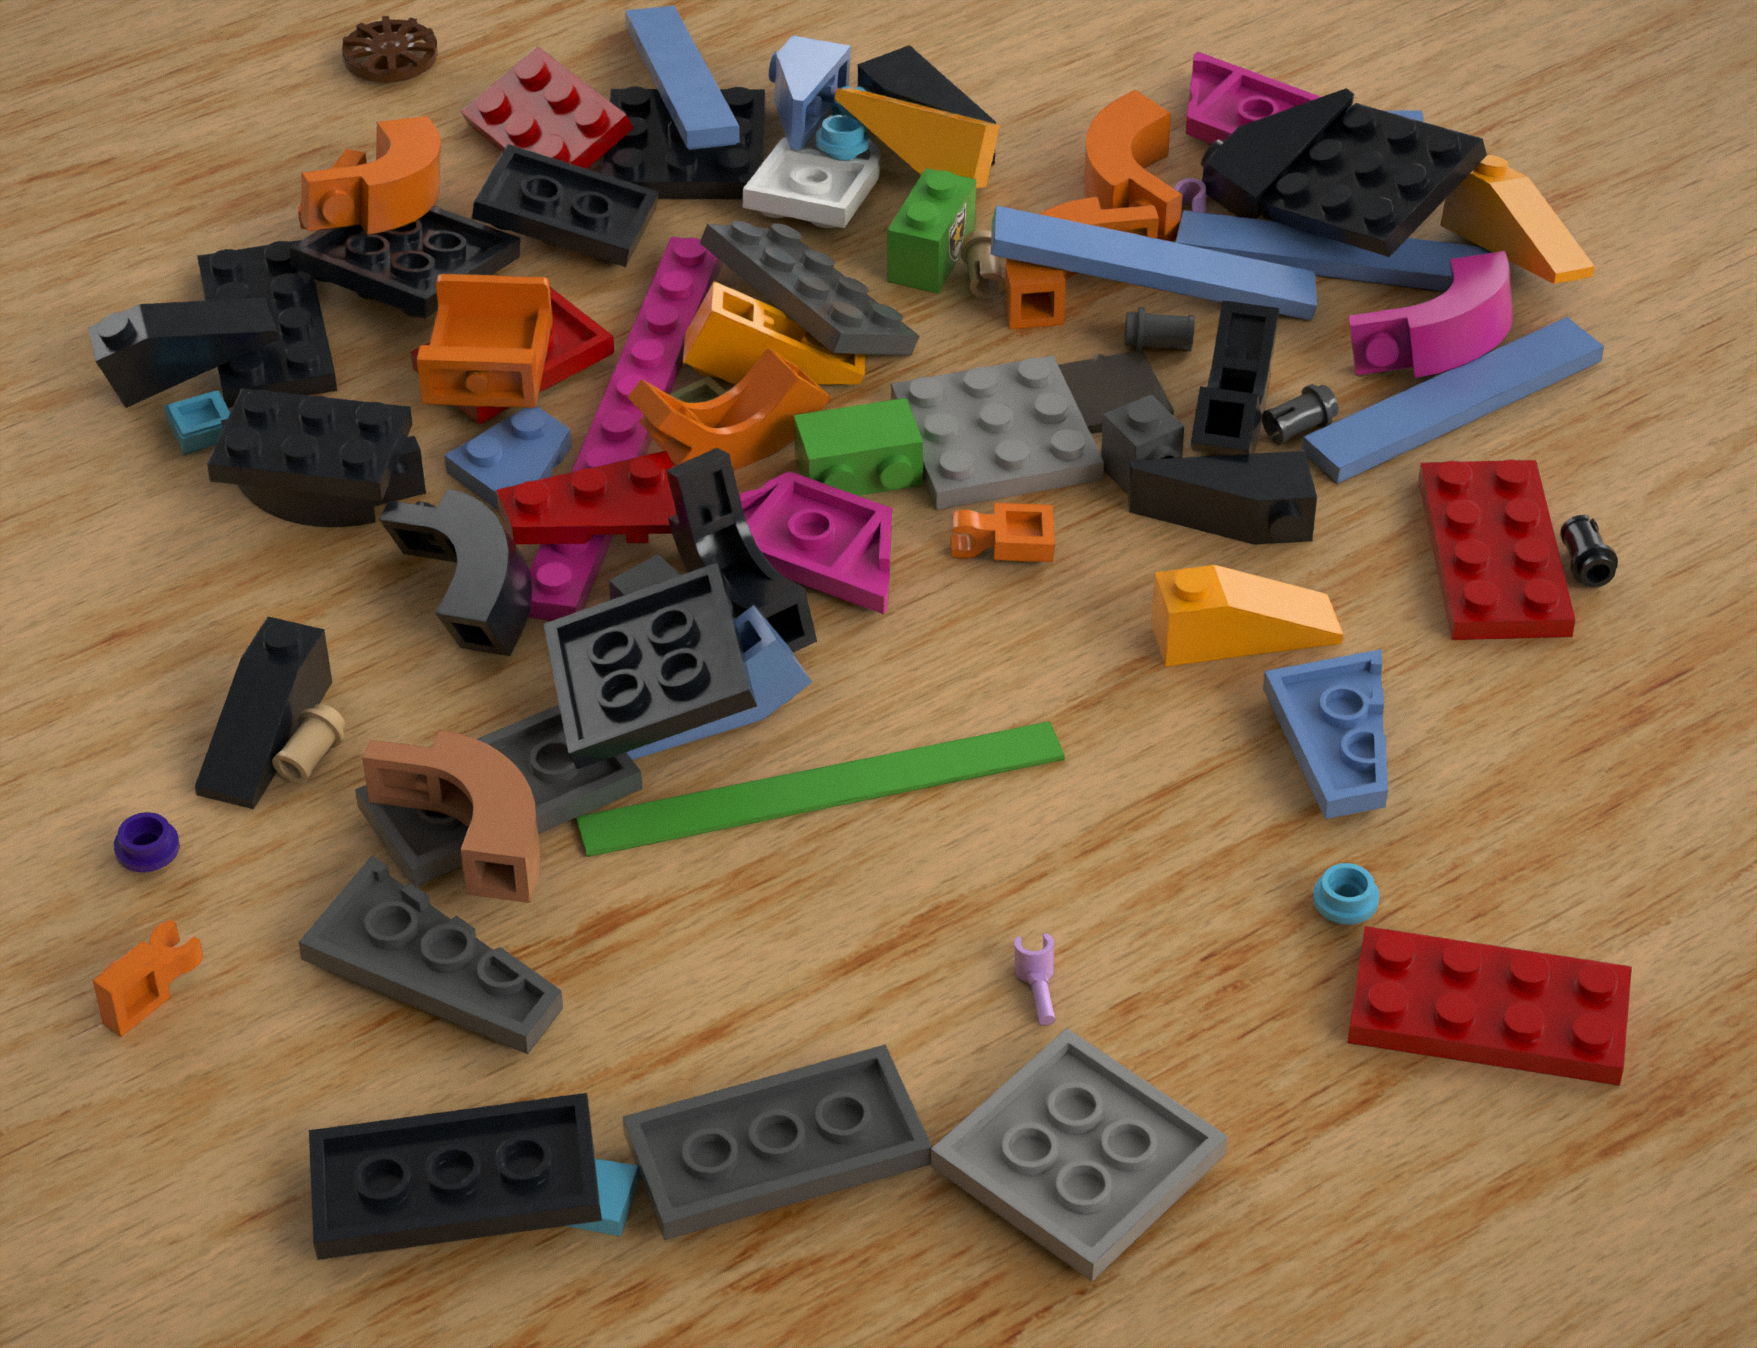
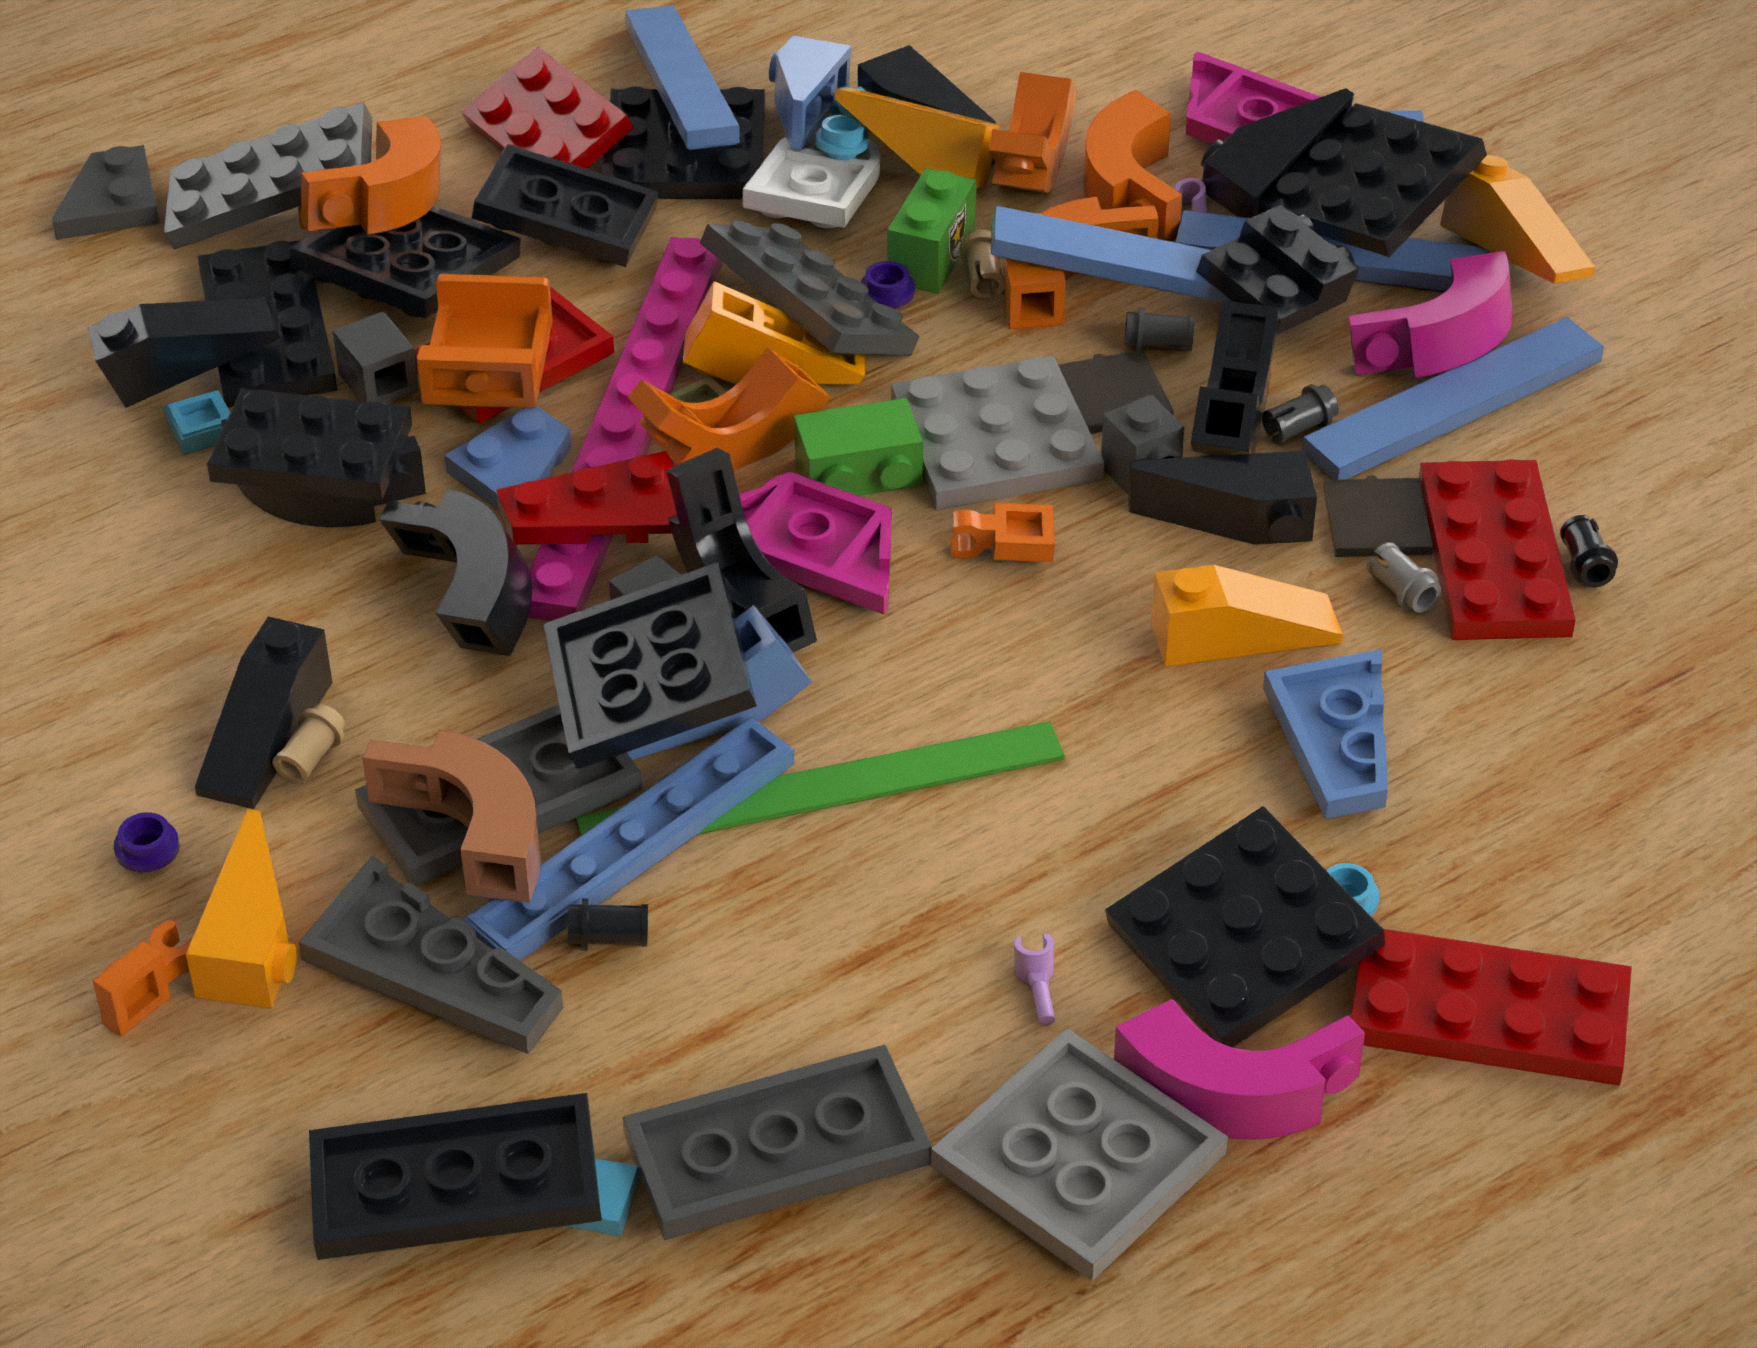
(108, 195): none -> dark grey wing
(242, 937): none -> light orange slope
(261, 175): none -> dark grey plate
(376, 359): none -> dark grey brick
(390, 50): reddish brown wheel -> none
(607, 924): none -> black pin
(636, 837): none -> medium blue tile
(889, 284): none -> dark purple plate
(1037, 136): none -> orange arch
(1239, 1089): none -> dark pink arch
(1245, 928): none -> black plate
(1281, 266): none -> black plate
(1375, 513): none -> clear smoke piece
(1414, 586): none -> light grey pin

